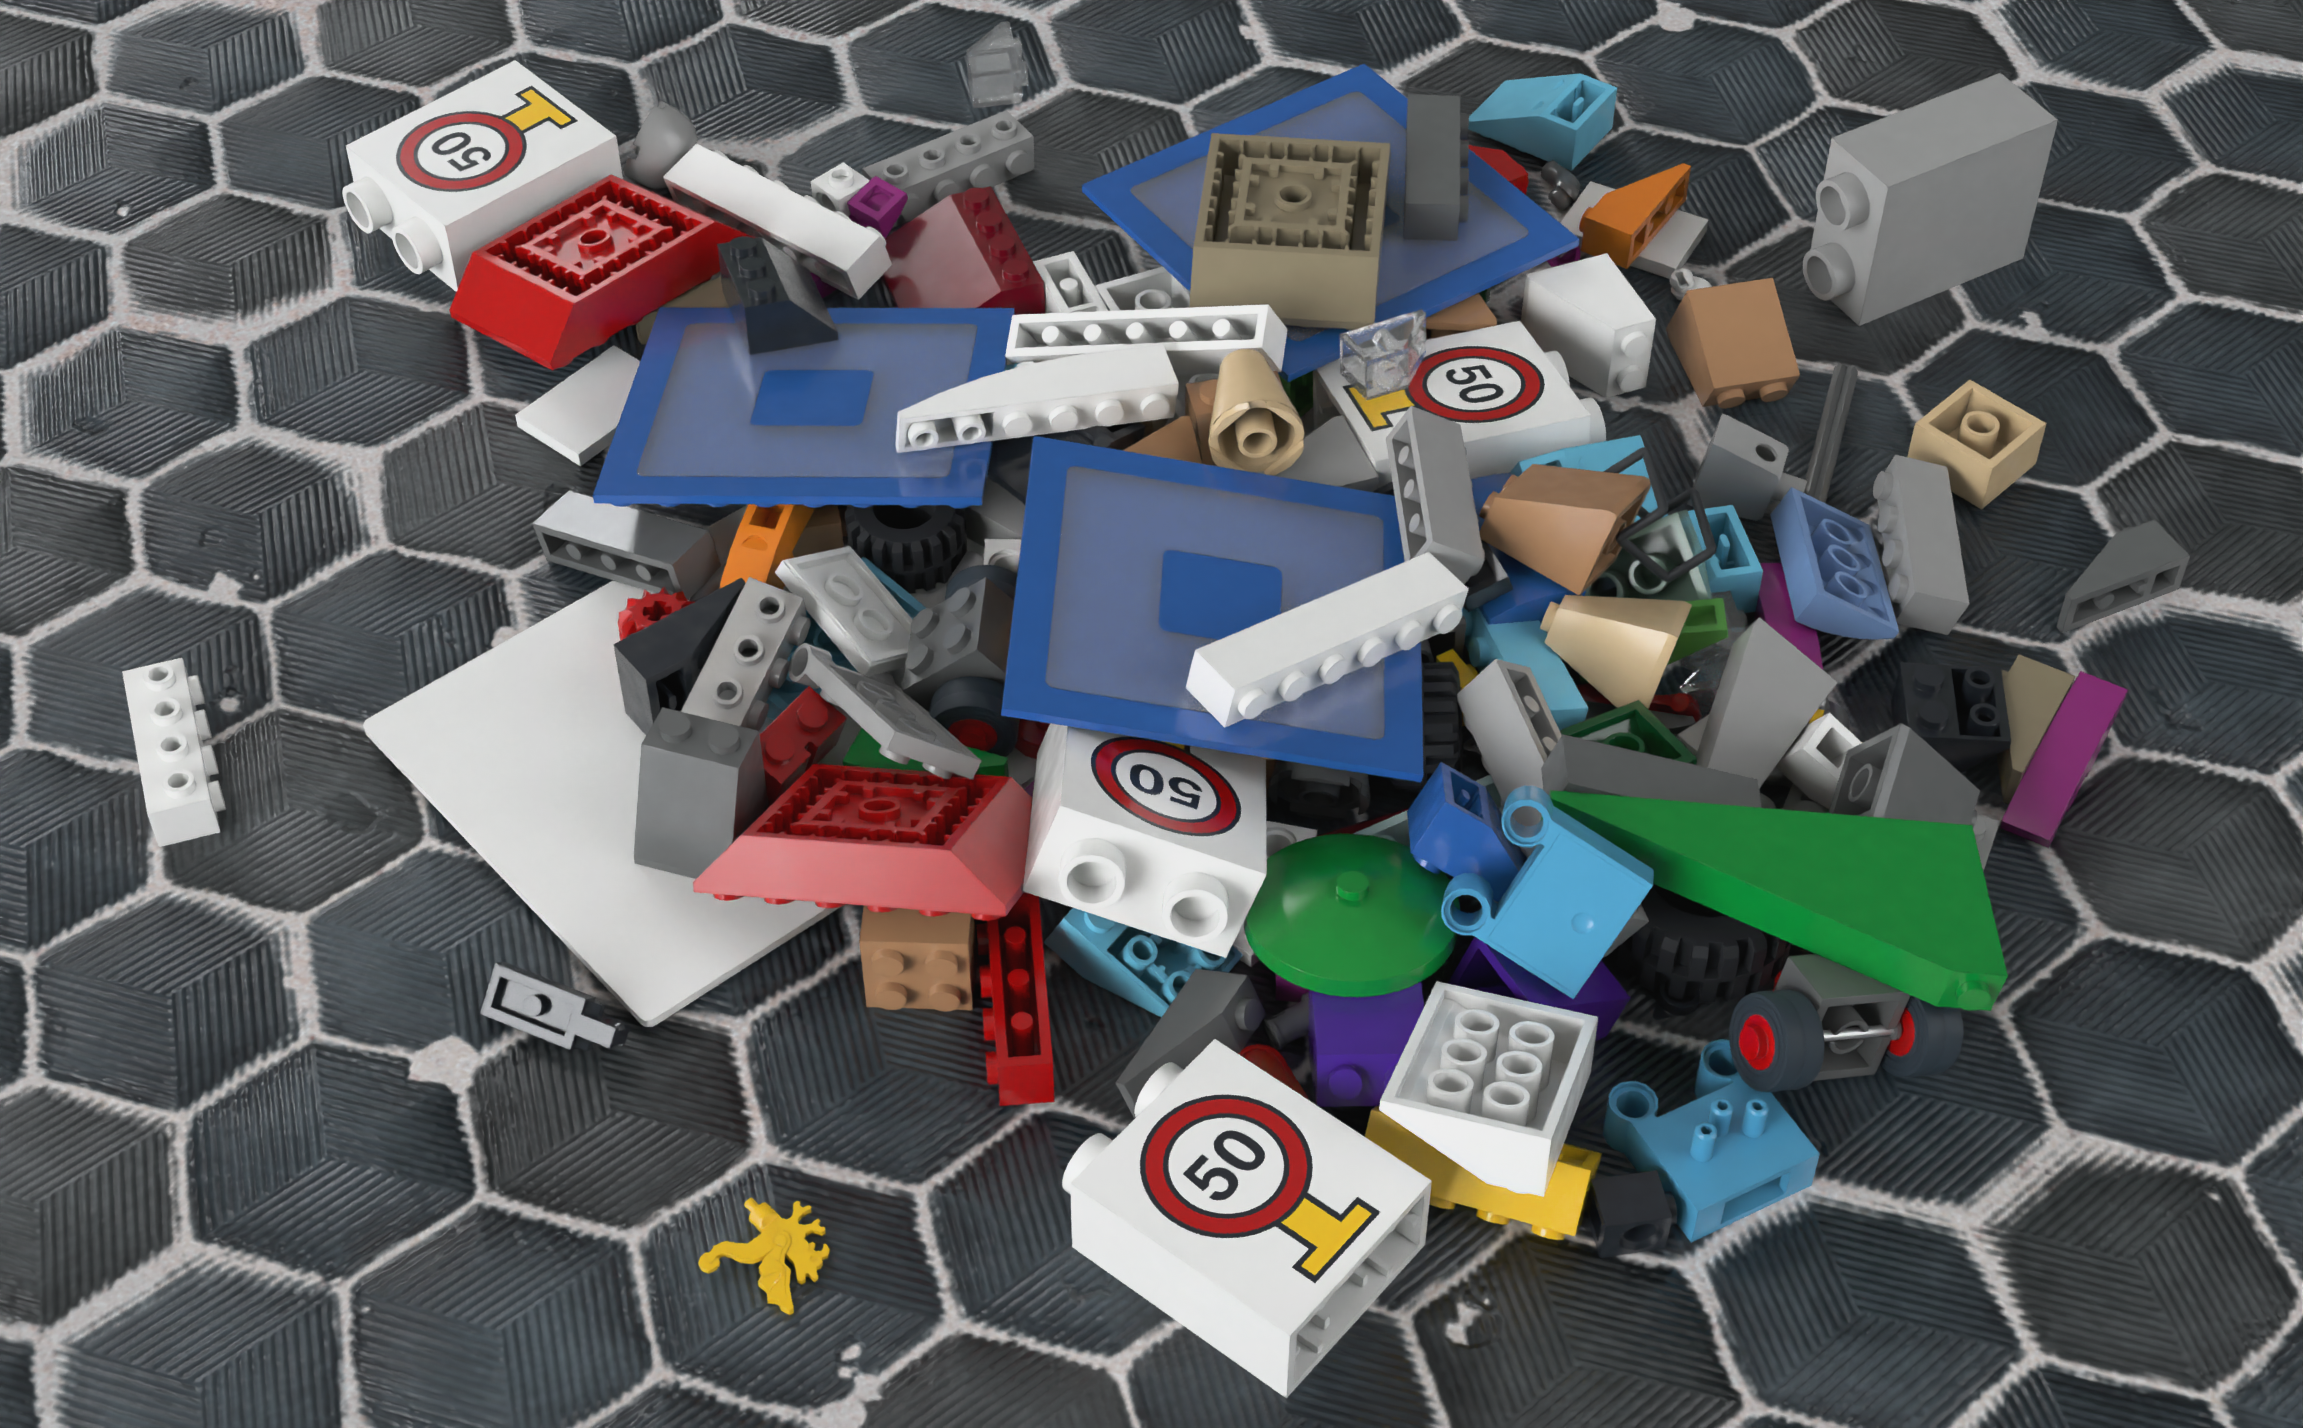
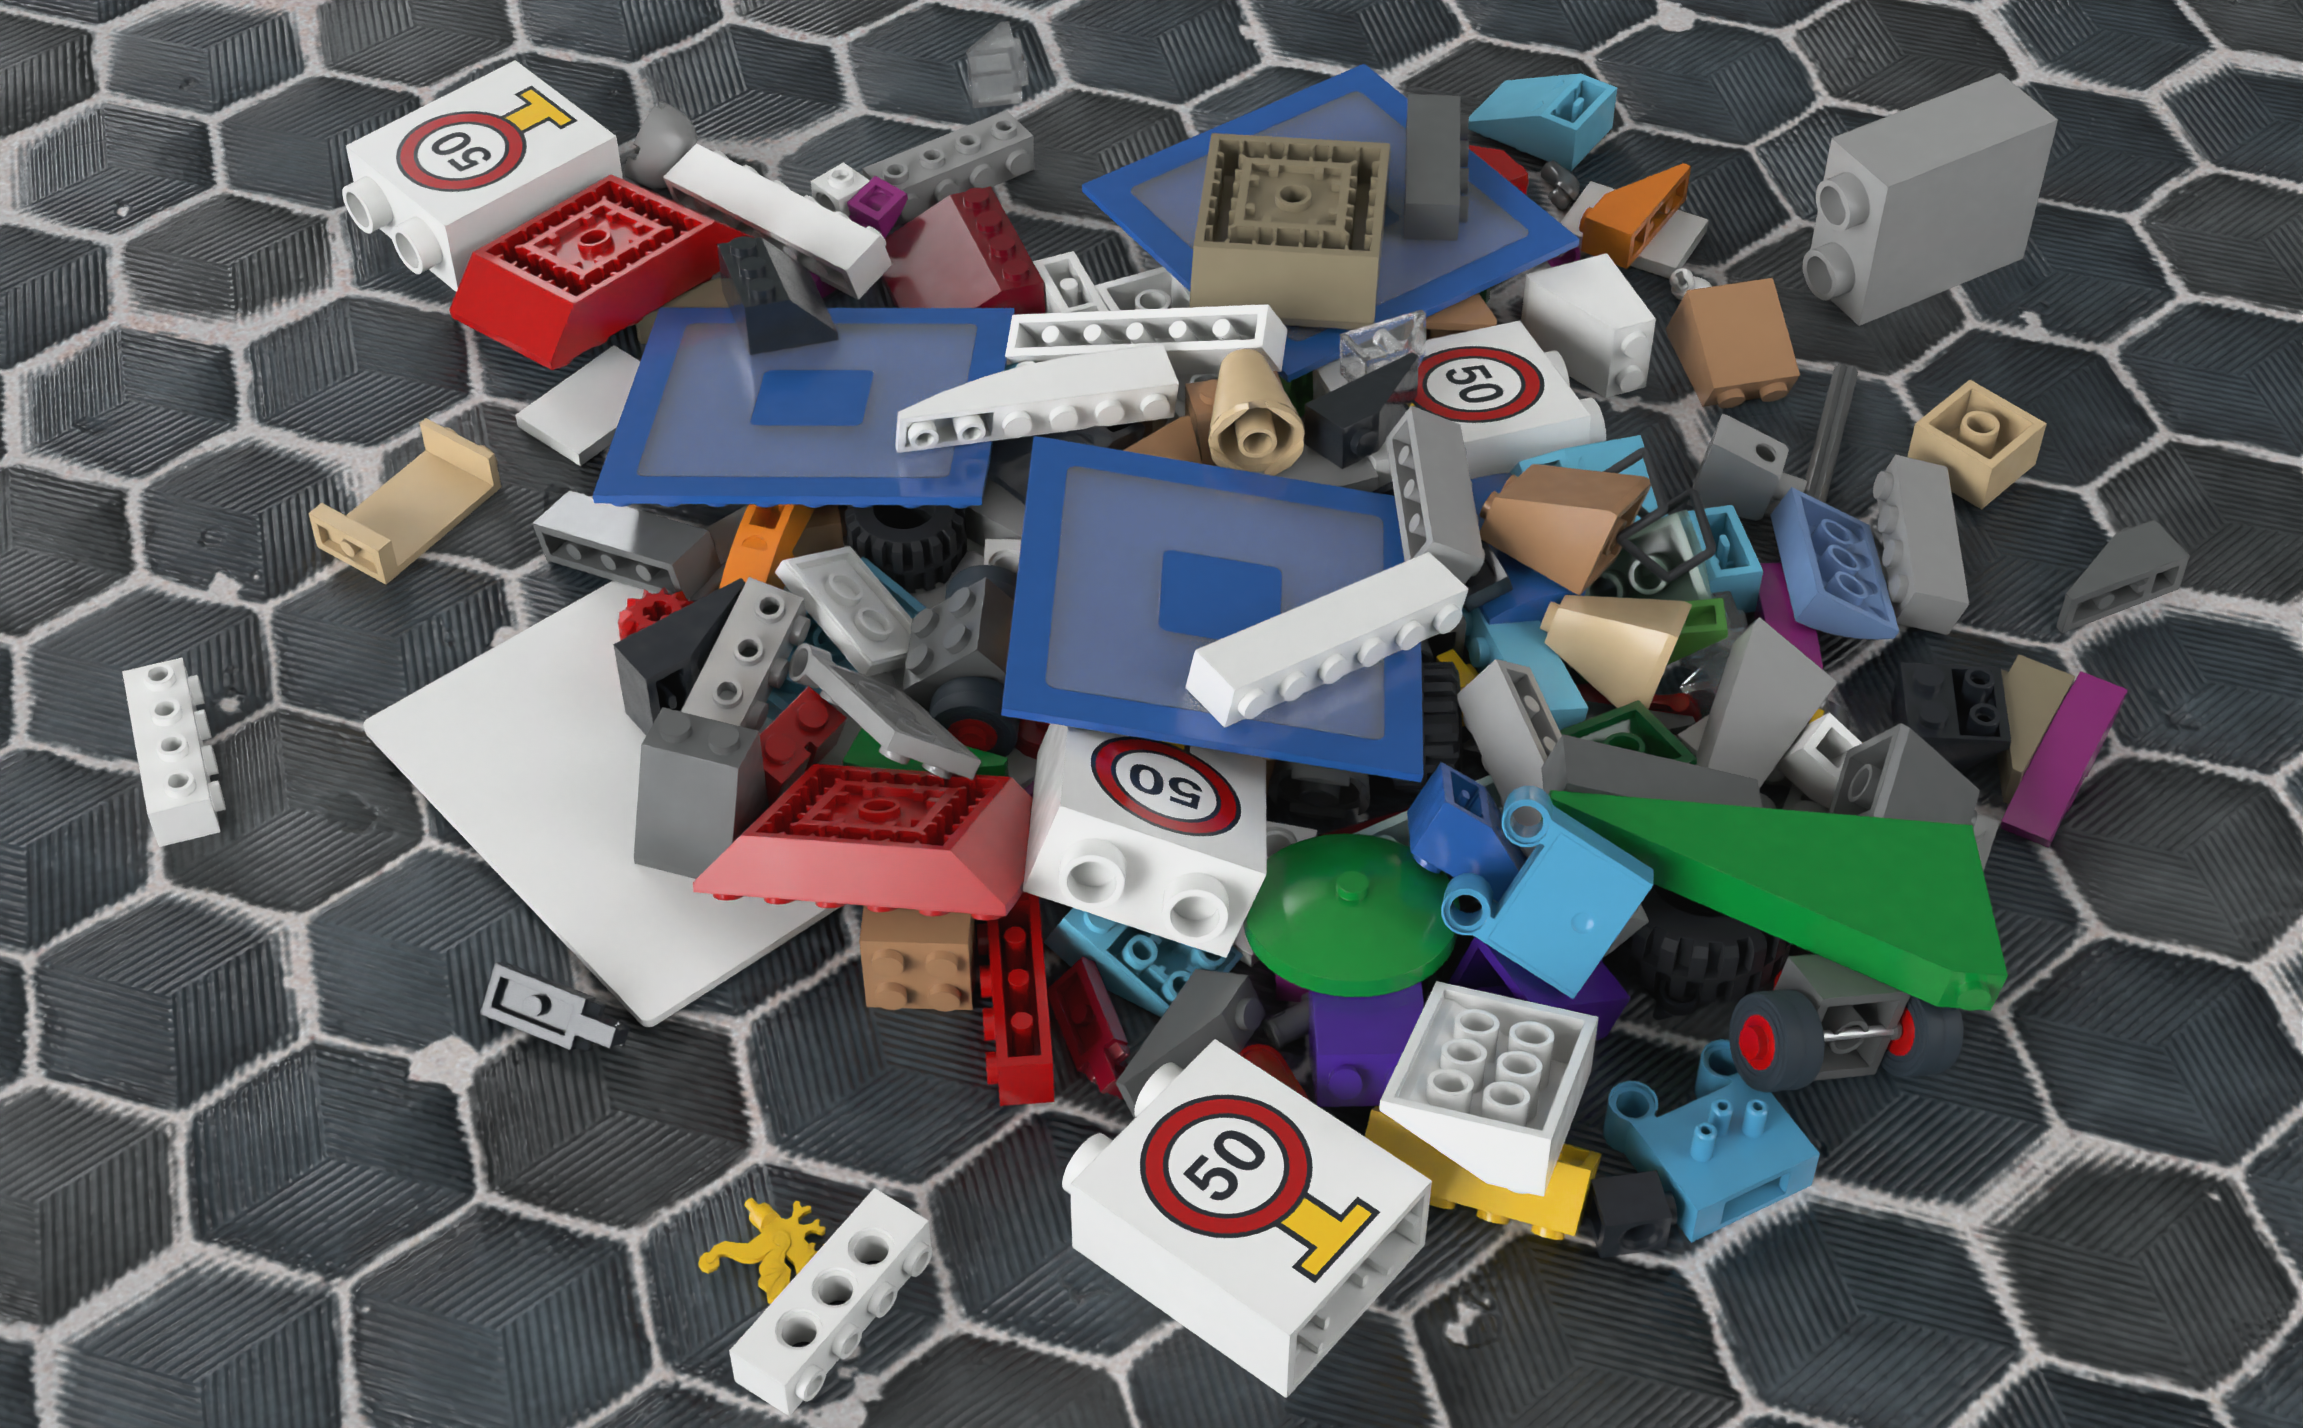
(411, 507): none -> tan panel
(874, 1232): none -> white brick
(1090, 1025): none -> dark red hinge
(1362, 413): none -> black slope

